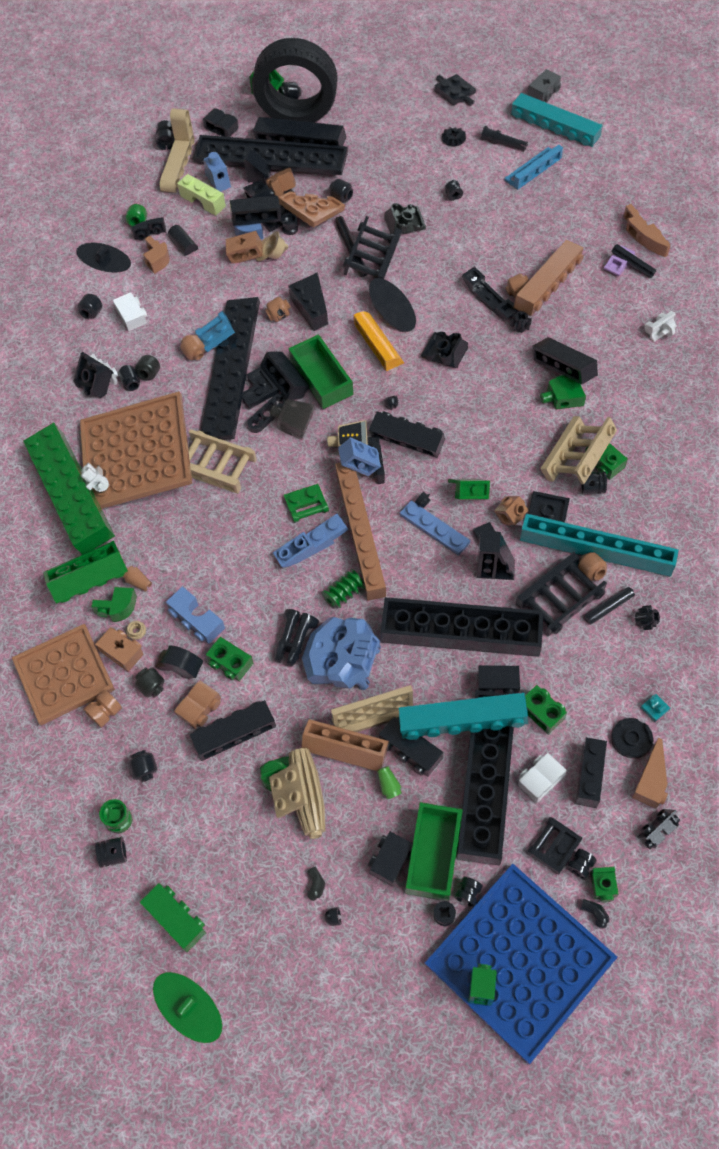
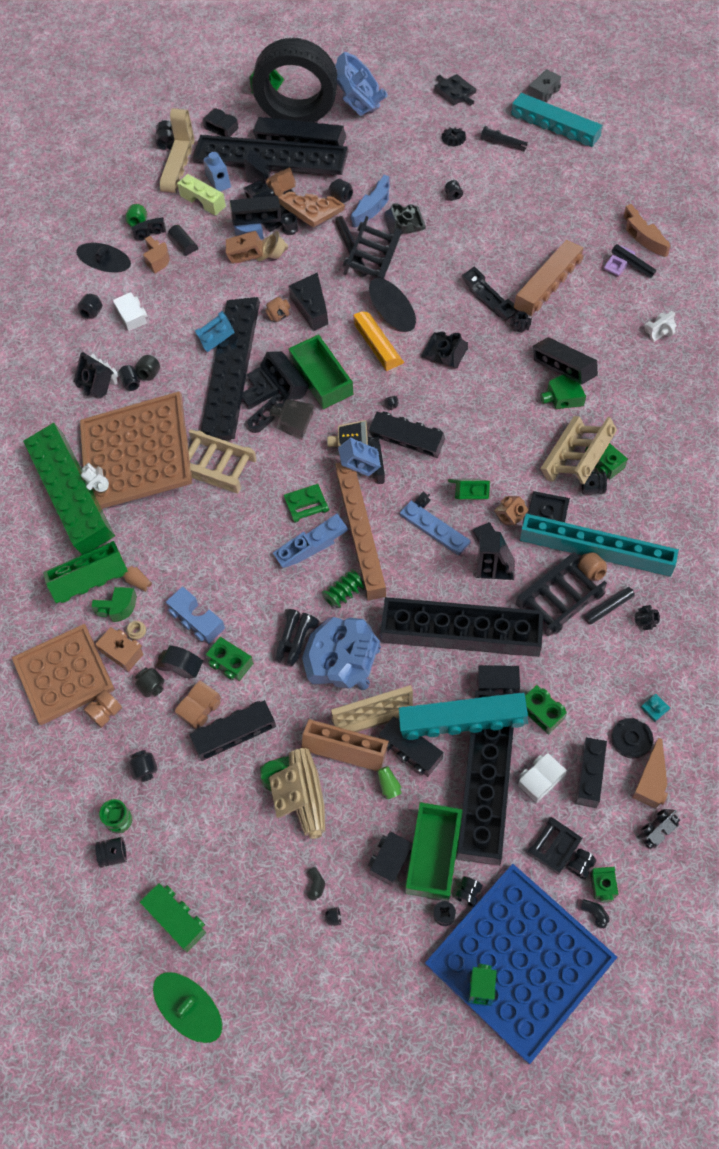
(192, 347): nougat head -> none
(290, 90): black head -> none
(358, 84): none -> medium blue brick
(372, 204): none -> medium blue slope
(515, 284): nougat head -> none
(534, 167): dark azure fence -> none

